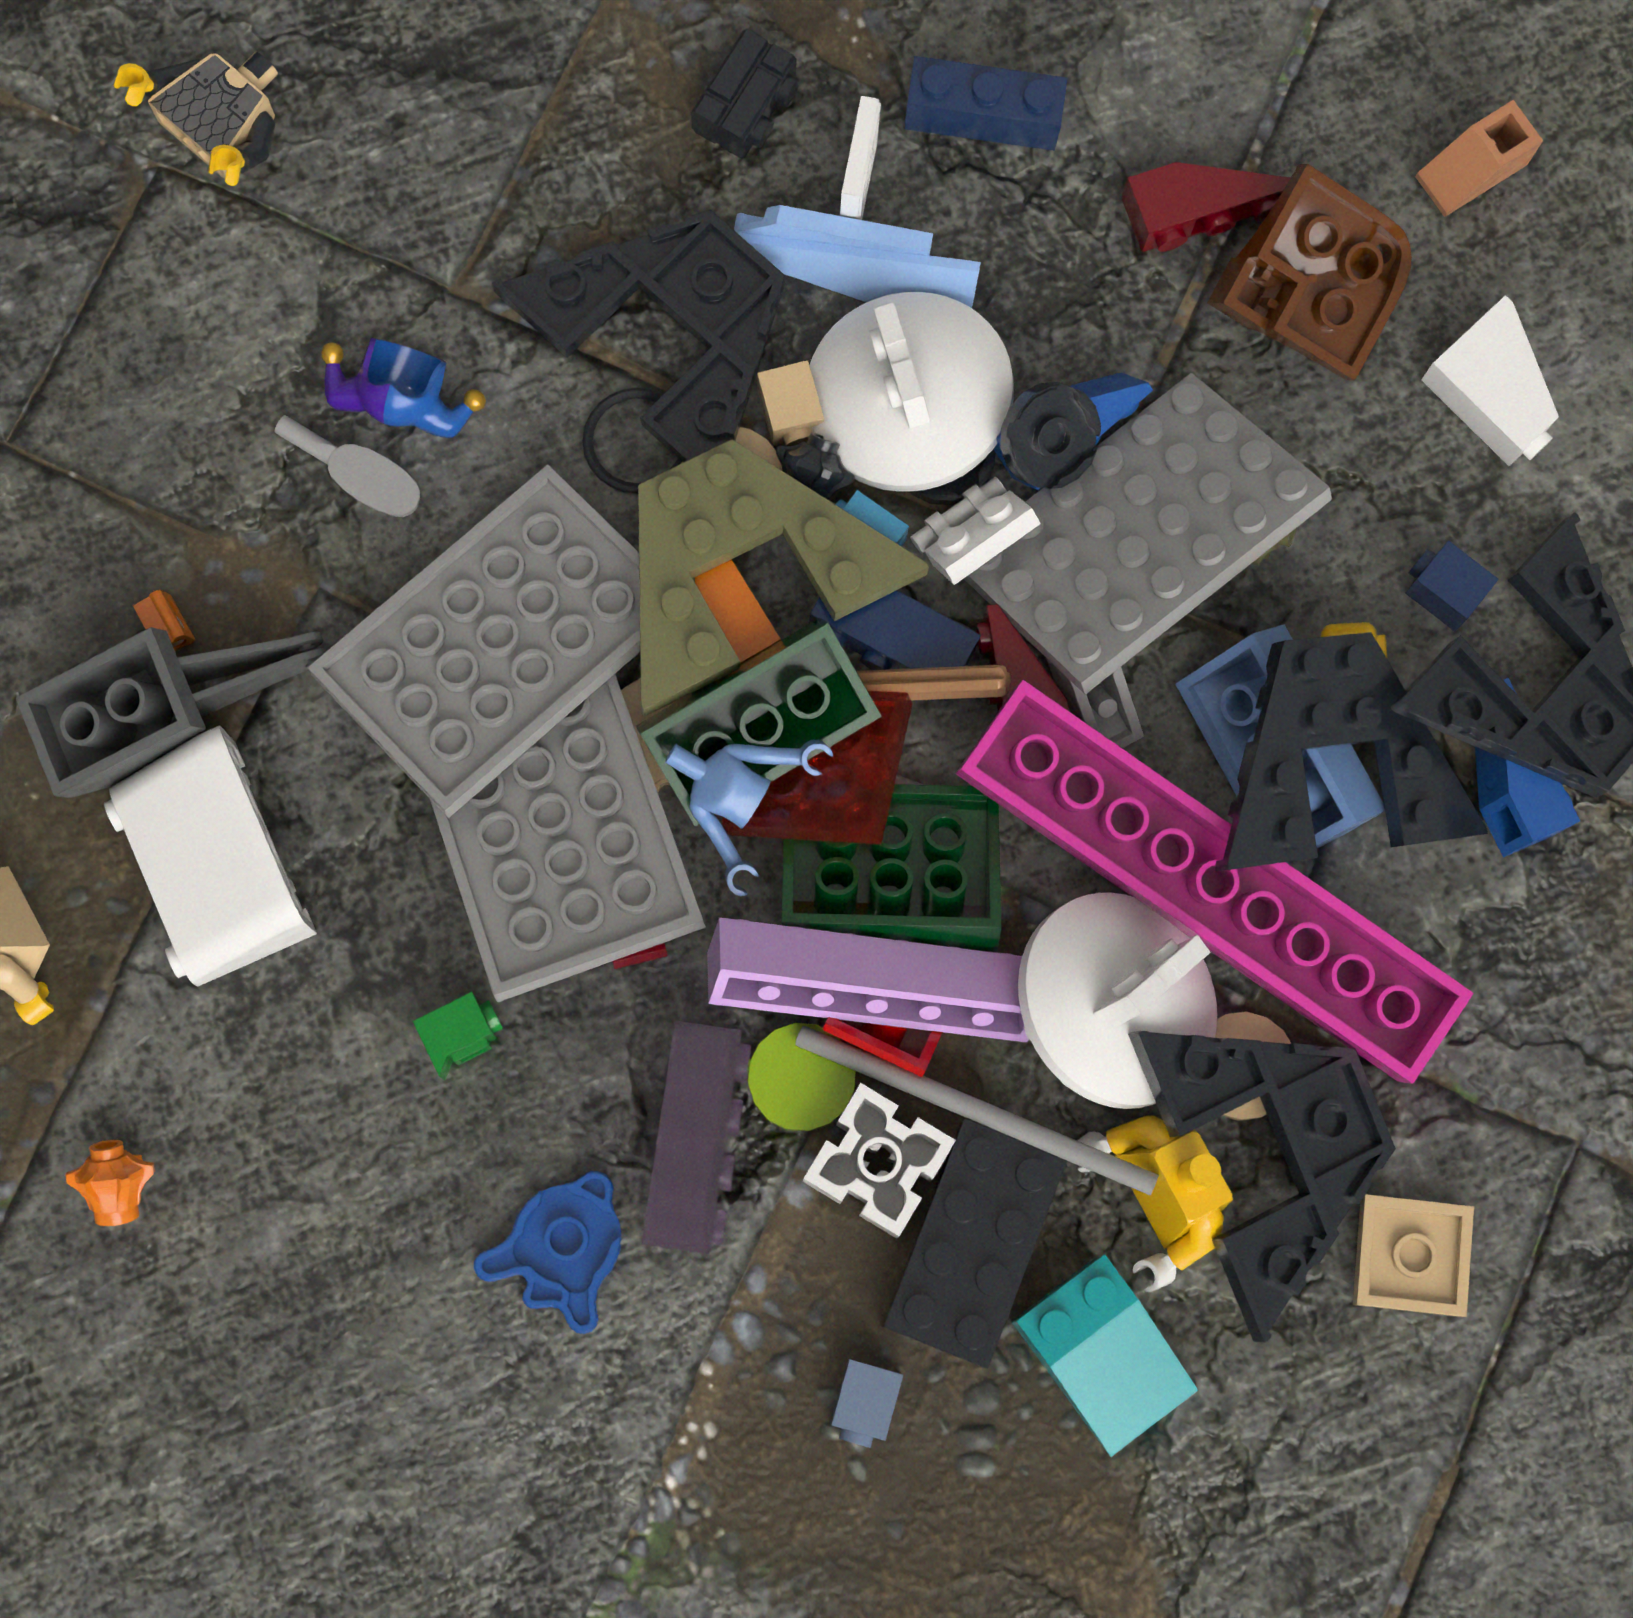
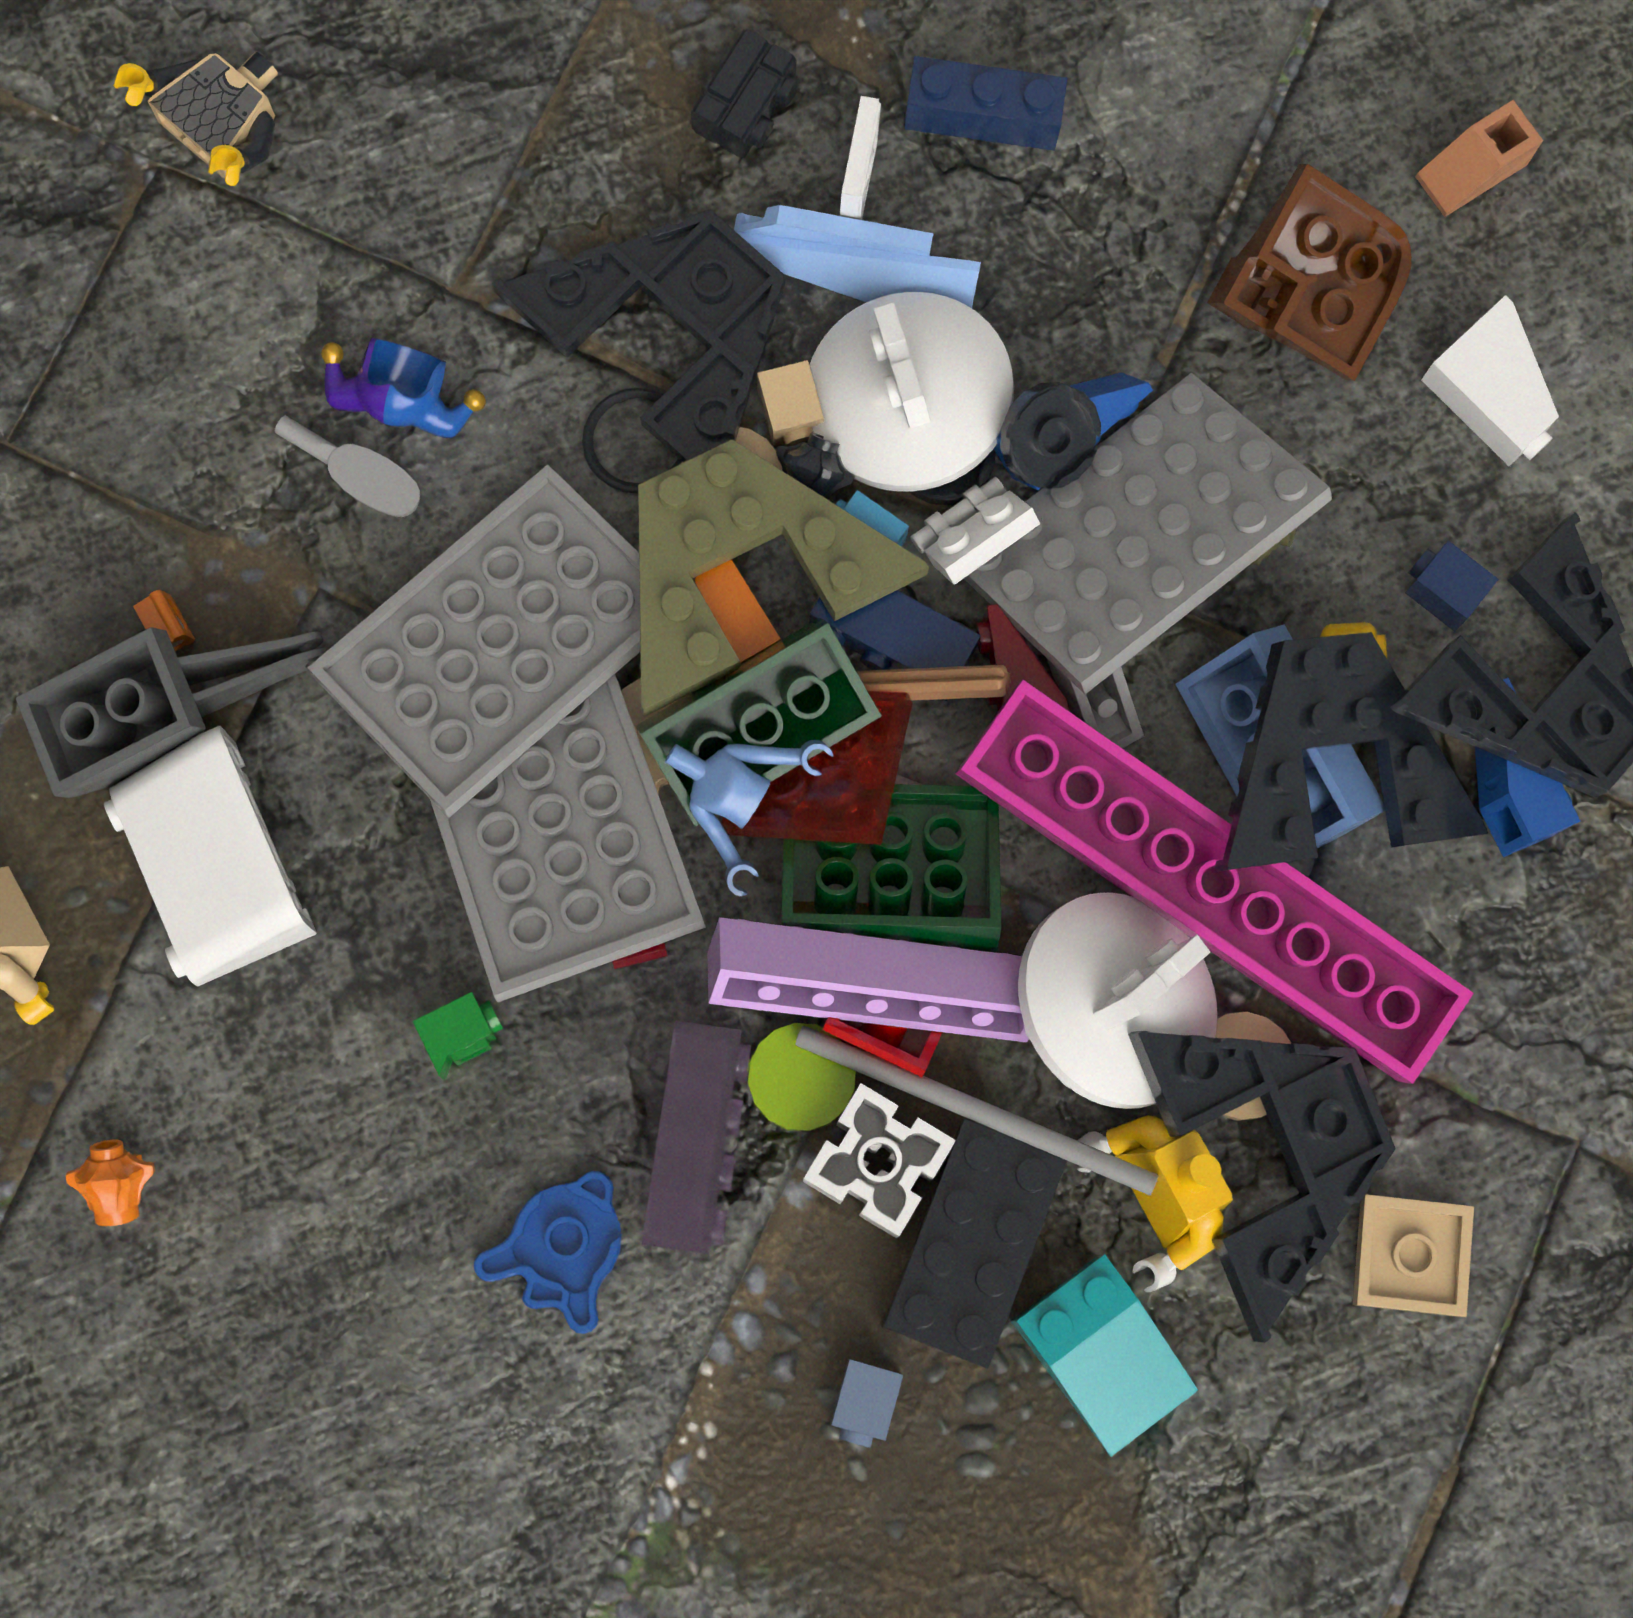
(1194, 199): dark red slope -> none

